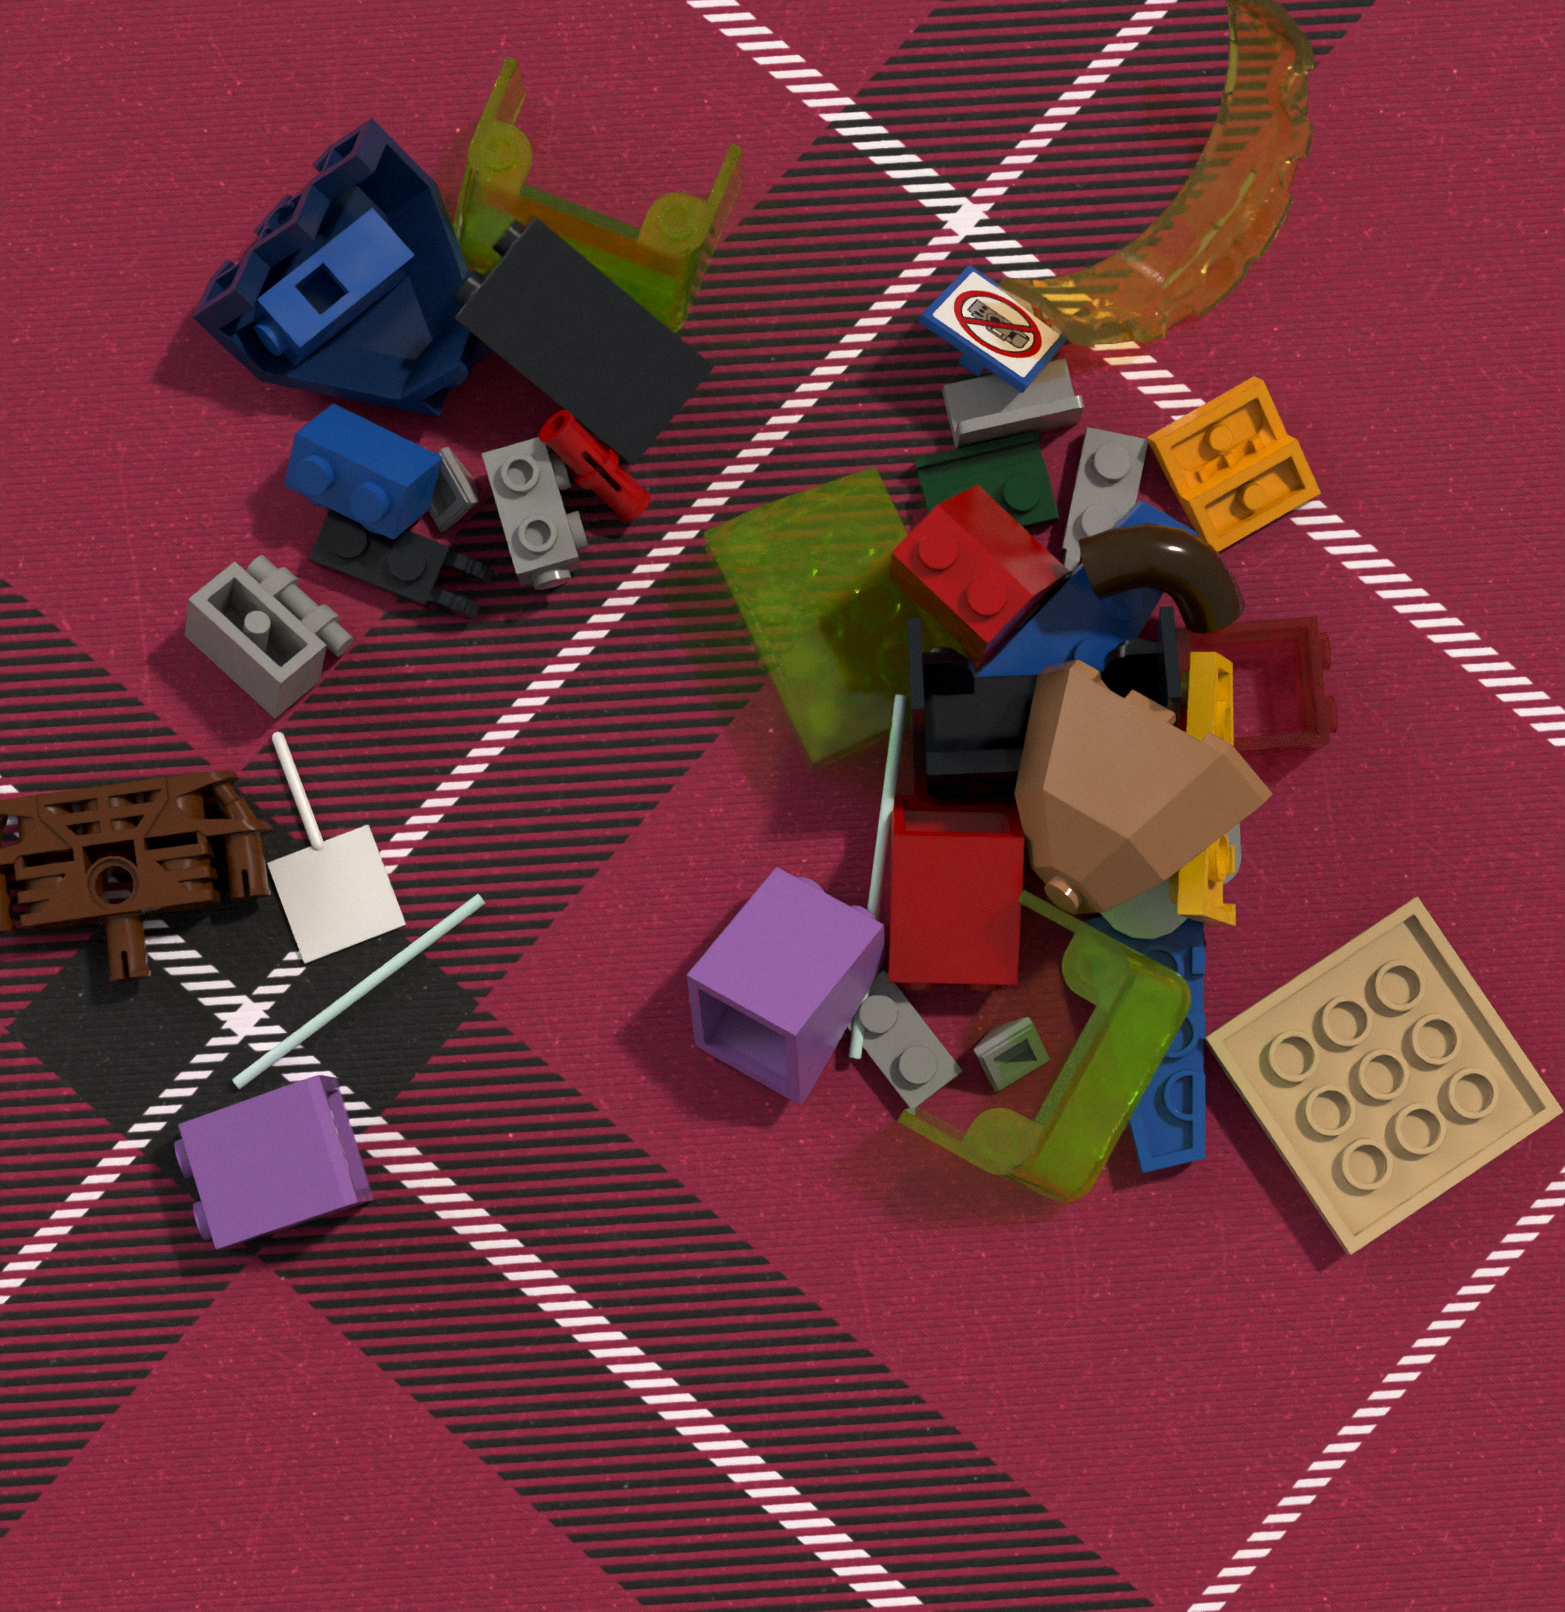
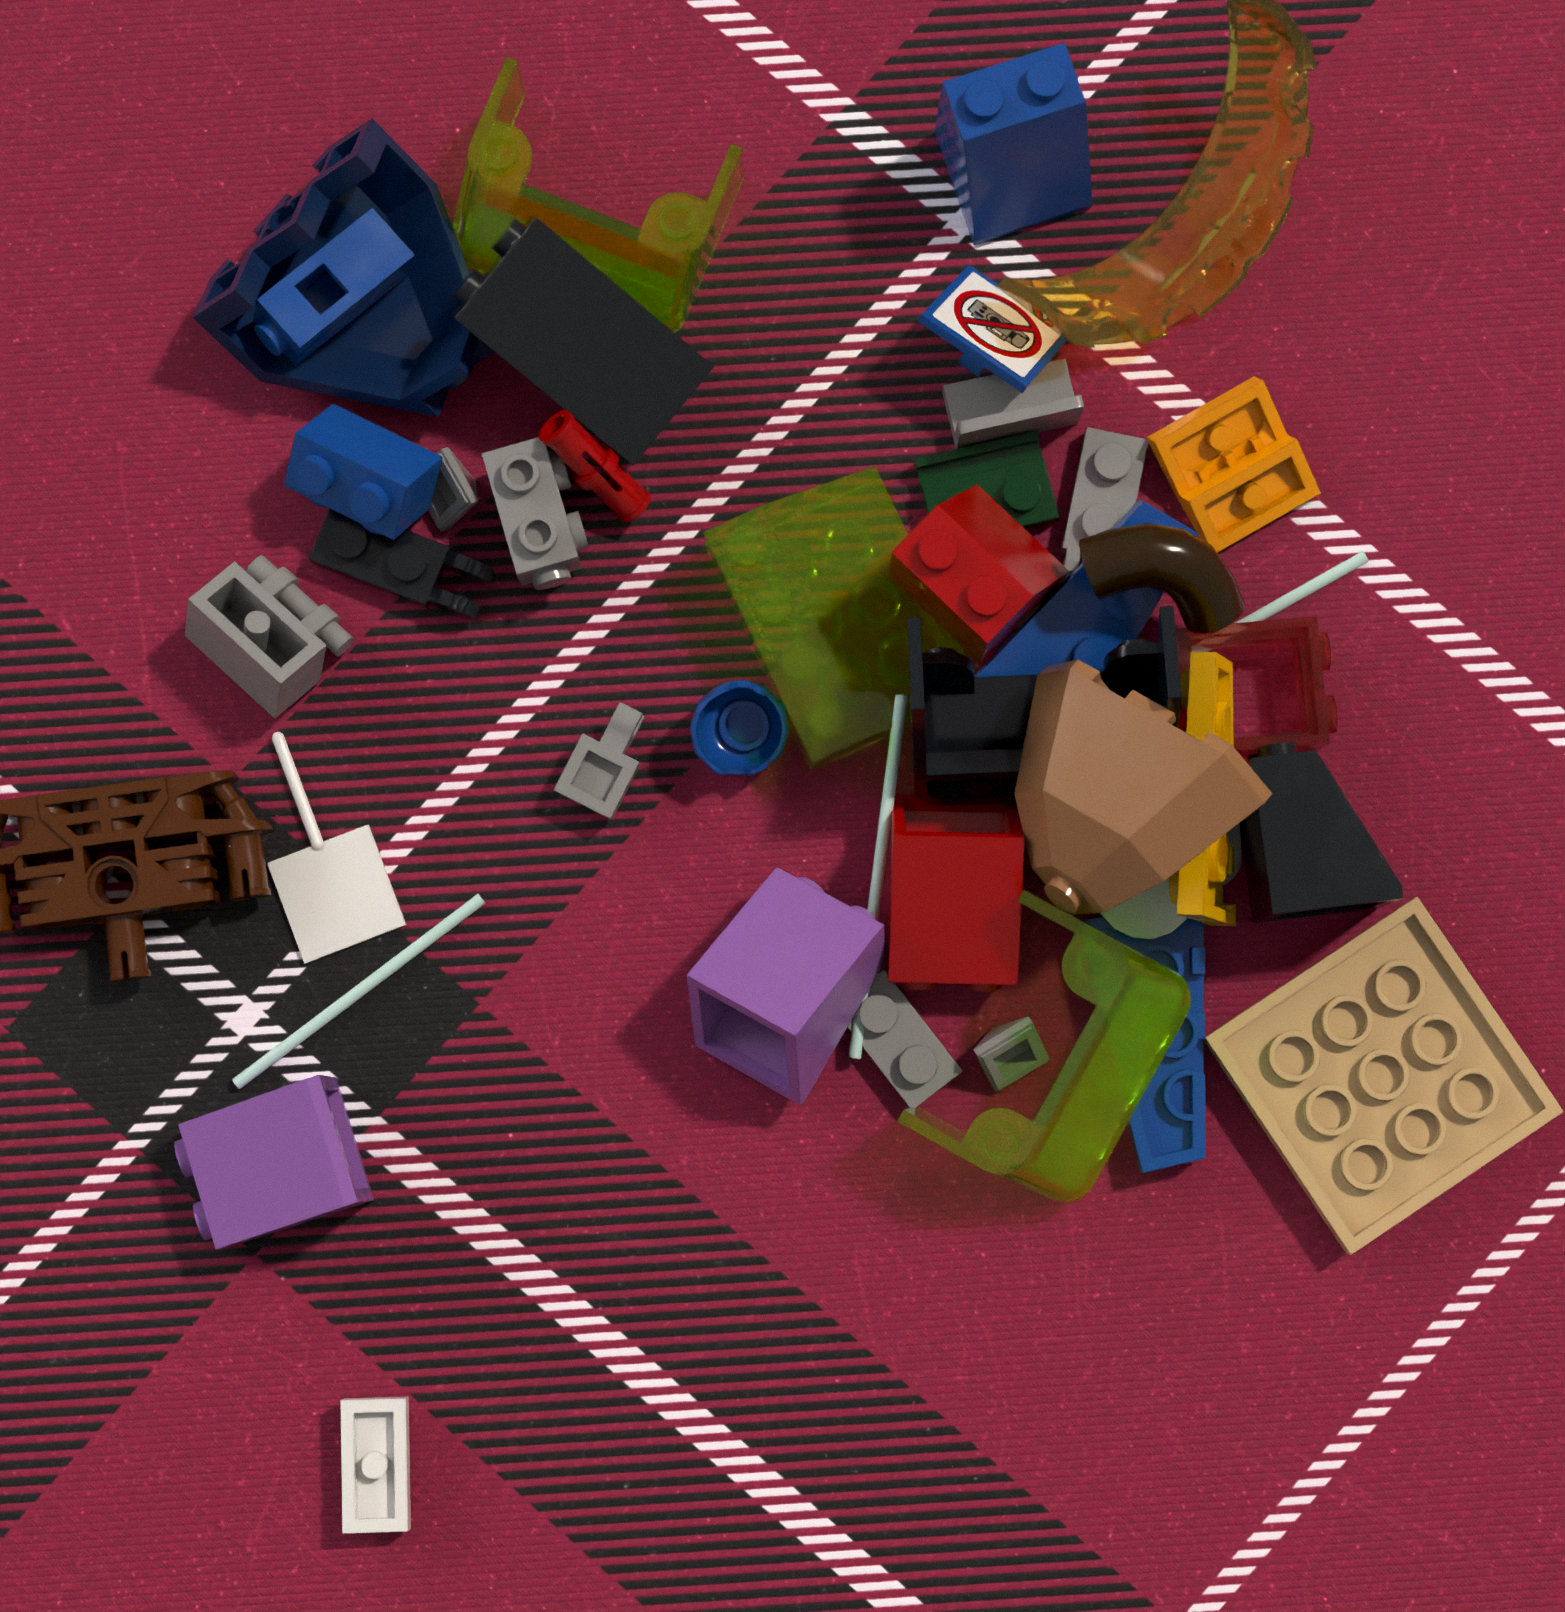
(375, 1465): none -> white plate
(600, 771): none -> light grey plate
(739, 728): none -> blue hair
(1016, 143): none -> blue slope
(1304, 590): none -> light aqua axle
(1308, 845): none -> black slope

